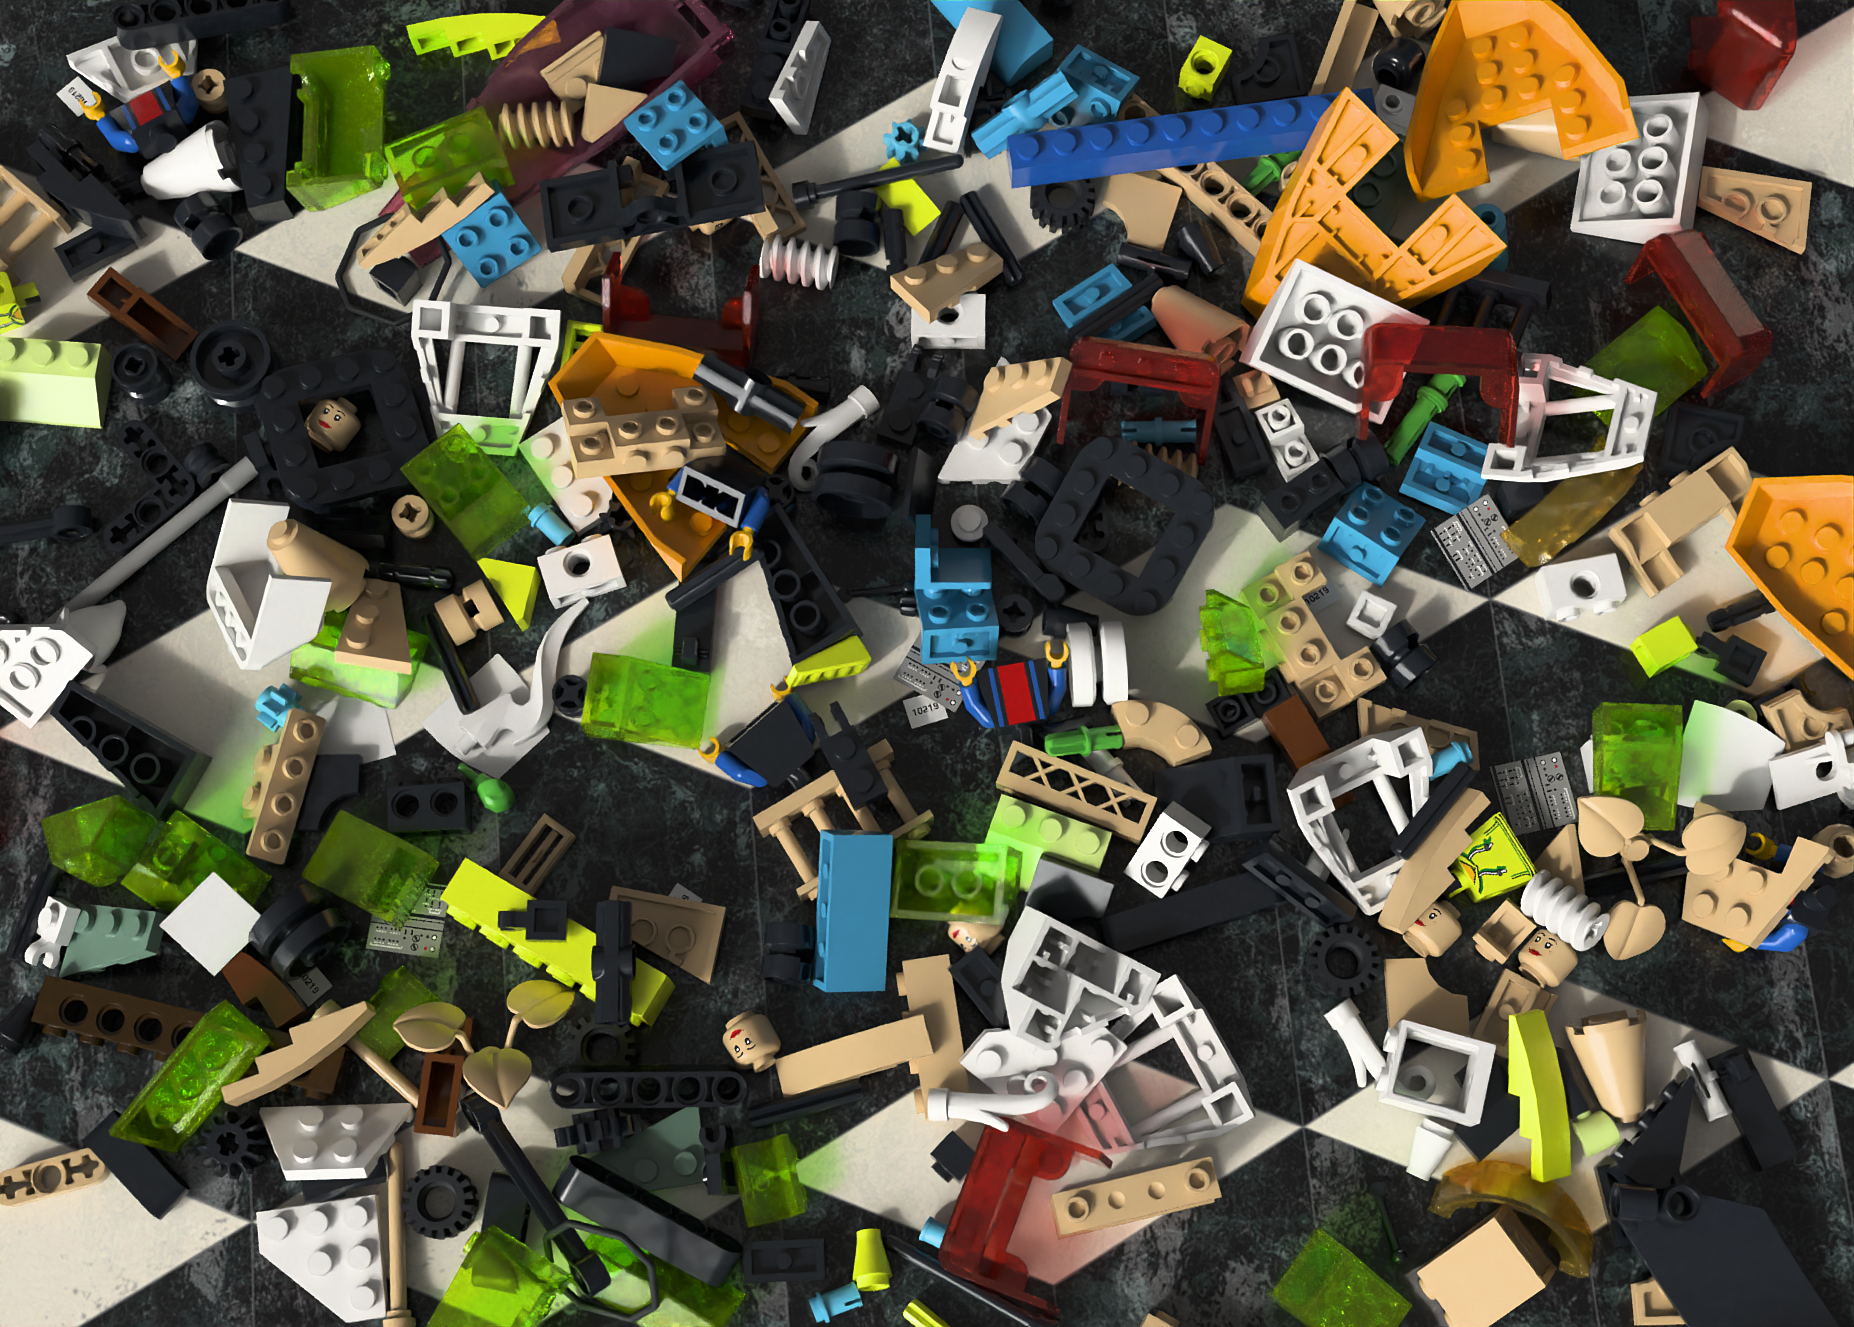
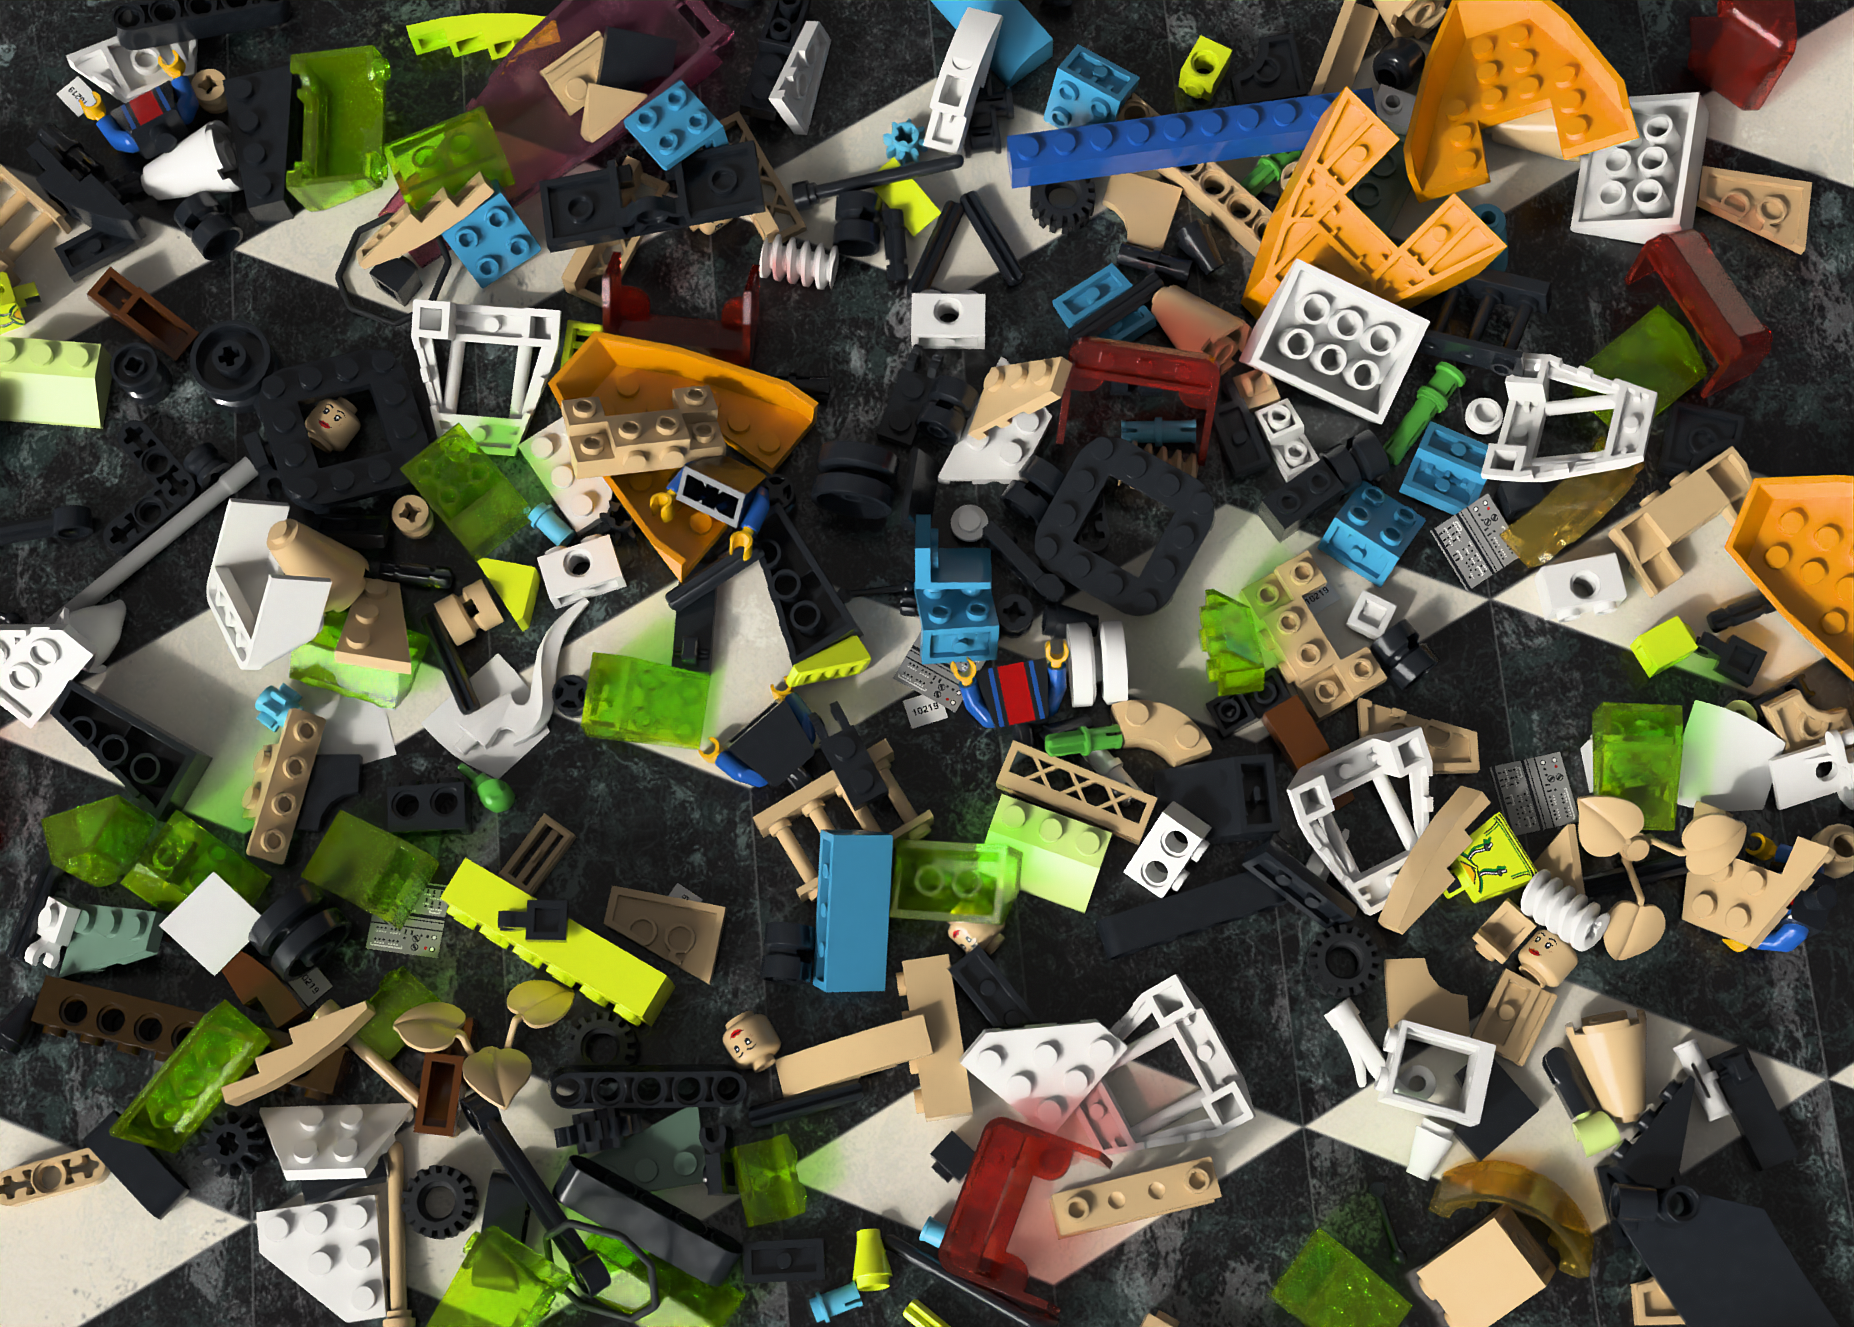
(536, 125): tan piece -> none
(613, 963): black piece -> none
(749, 391): black piece -> none
(859, 405): white plant -> none
(944, 279): tan wing -> none
(986, 1107): white plant -> none
(1025, 113): dark azure piece -> none
(1066, 982): white brick -> none
(1068, 890): black tile -> none
(1433, 811): black axle -> none
(1434, 930): tan head -> none
(1438, 349): clear red windscreen -> none
(1446, 759): medium azure pin -> none
(1483, 416): none -> white plate
(1538, 1082): neon yellow slope -> none

